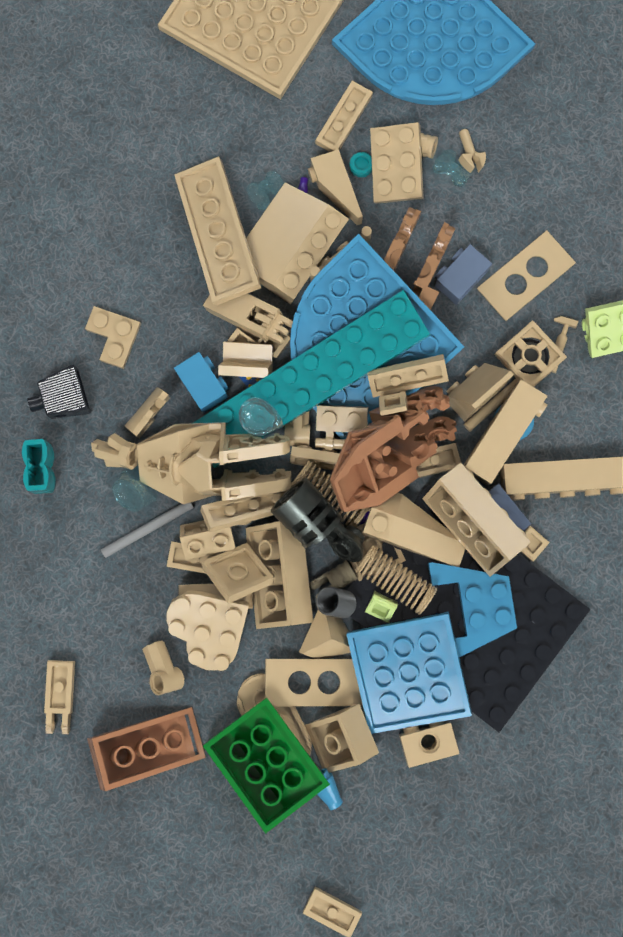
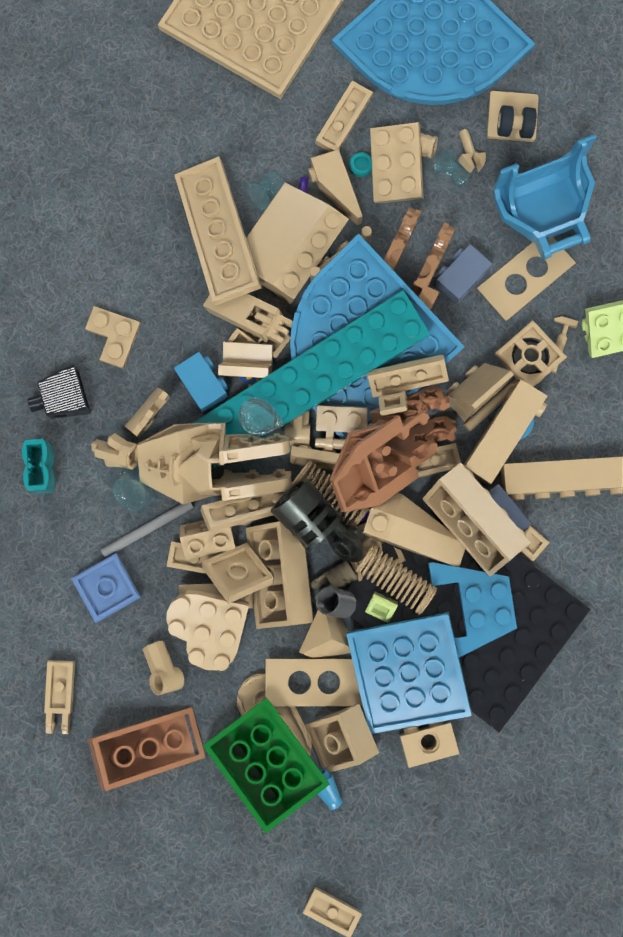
(106, 588): none -> medium blue plate
(512, 116): none -> tan plate
(548, 199): none -> dark azure piece

